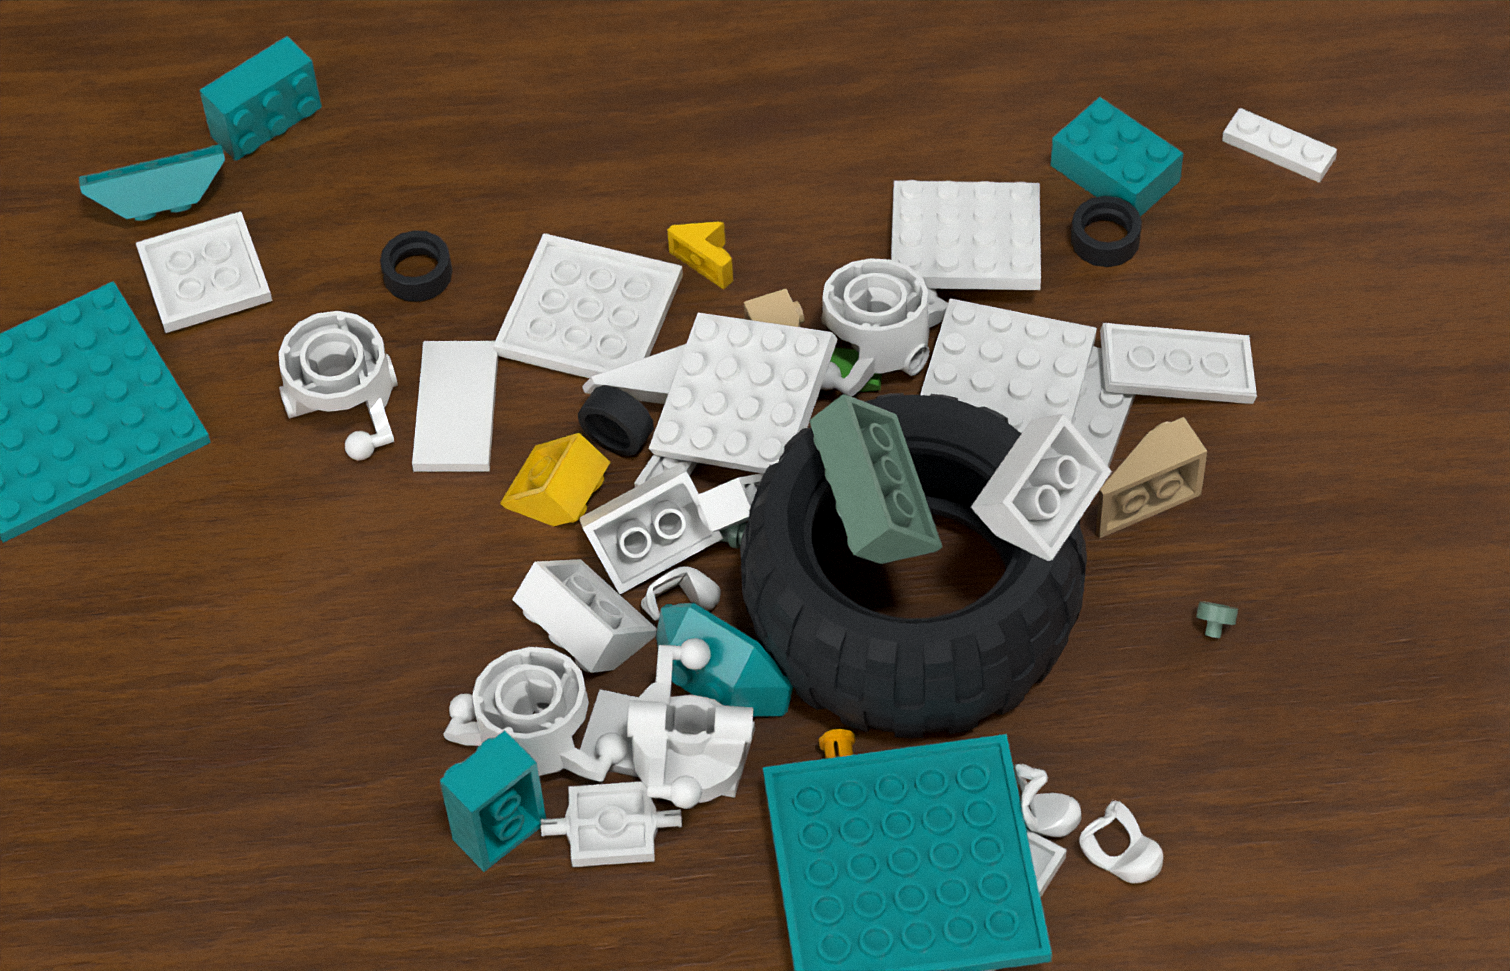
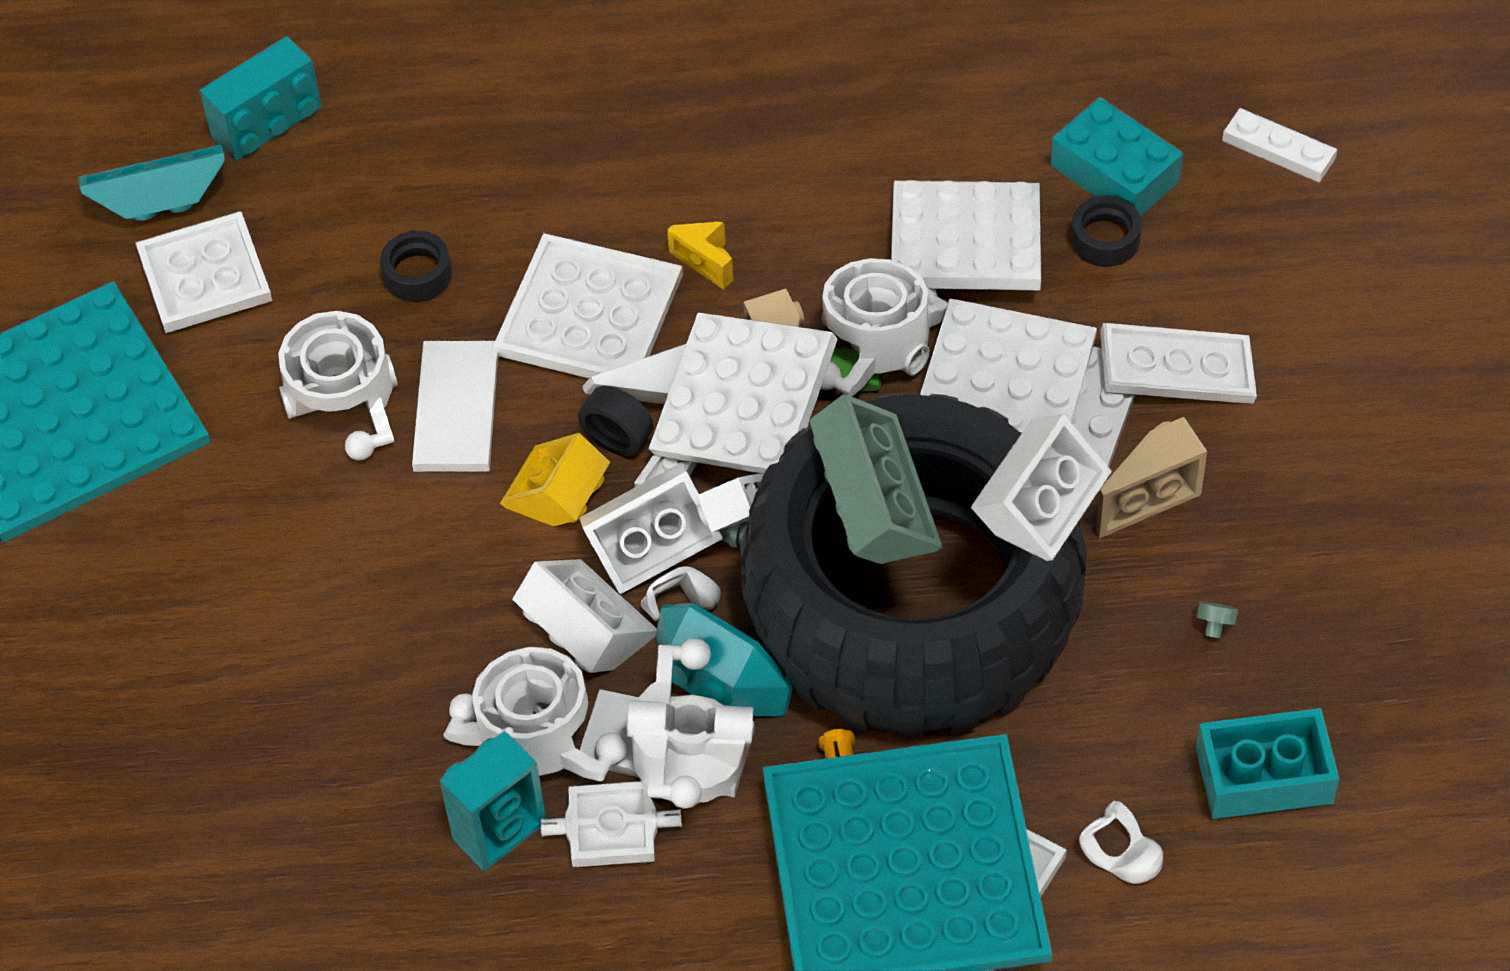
(1051, 812): white piece -> none
(1267, 763): none -> teal brick

